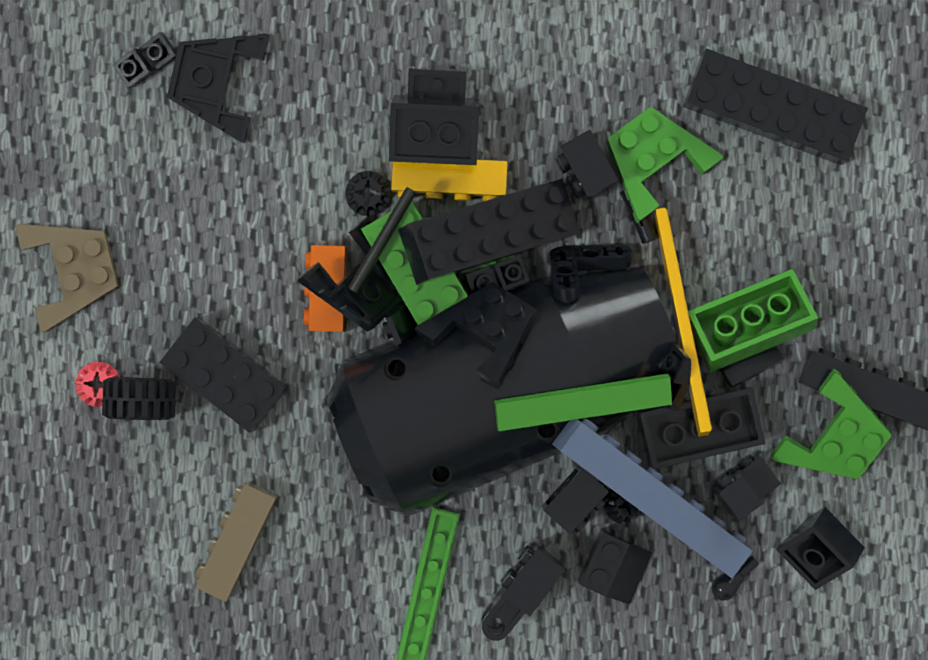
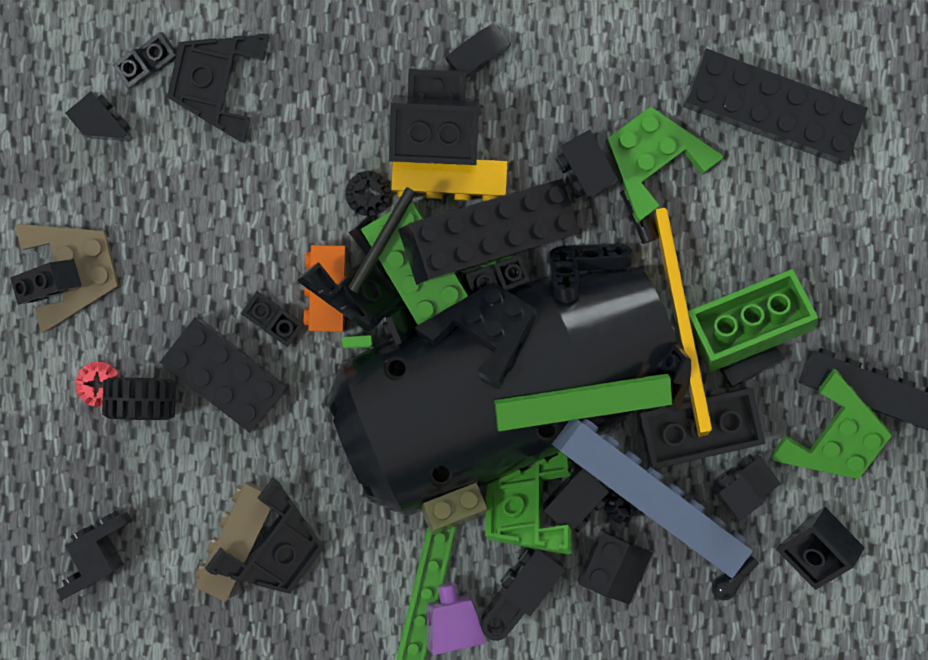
(45, 281): none -> black brick
(93, 553): none -> black bracket
(96, 120): none -> black slope
(272, 318): none -> black slope
(281, 554): none -> black wing
(358, 342): none -> bright green tile
(452, 622): none -> medium lavender torso
(454, 509): none -> olive brick
(478, 50): none -> black slope
(517, 508): none -> bright green wing

